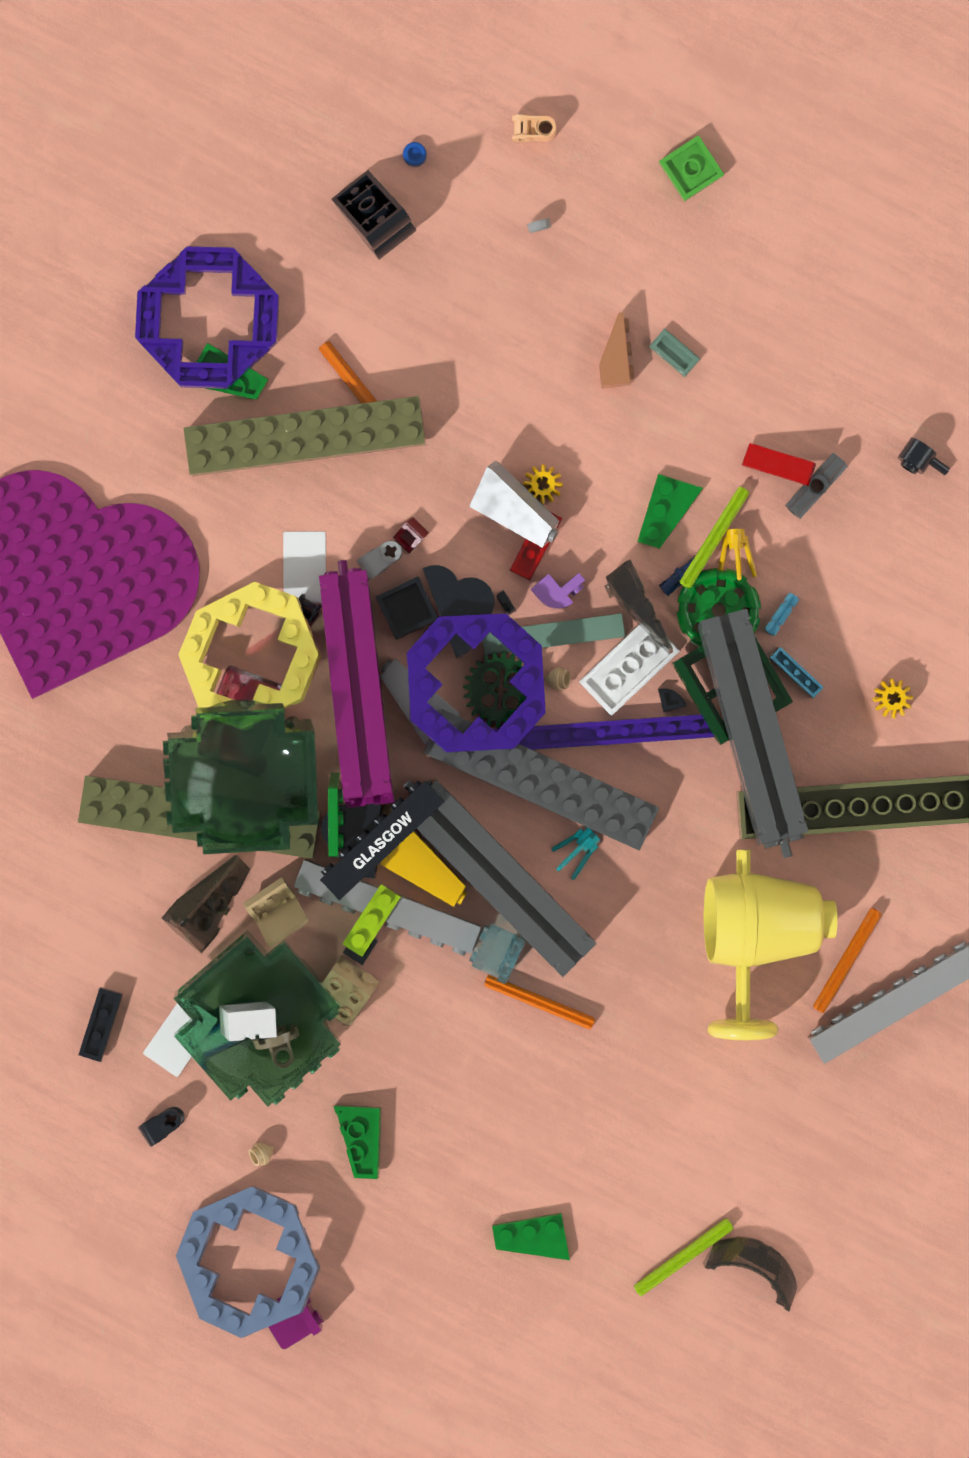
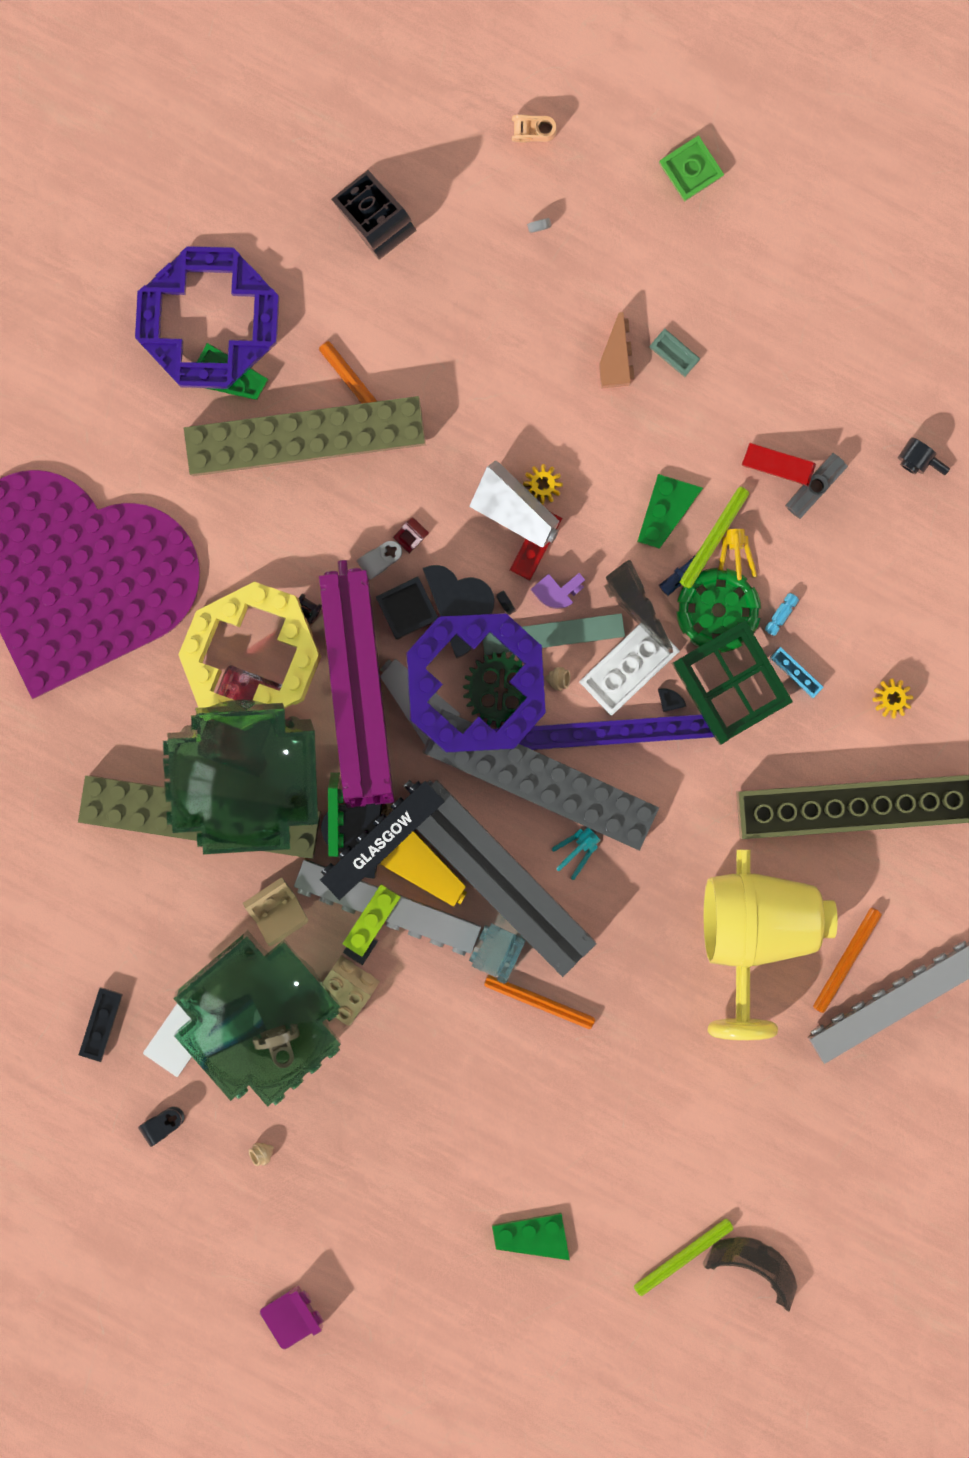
(200, 909): clear smoke wedge -> none
(247, 1021): white piece -> none
(292, 1242): sand blue plate -> none
(303, 563): white sticker -> none
(362, 1138): green wing -> none
(414, 154): blue tile -> none
(753, 730): dark grey brick -> none

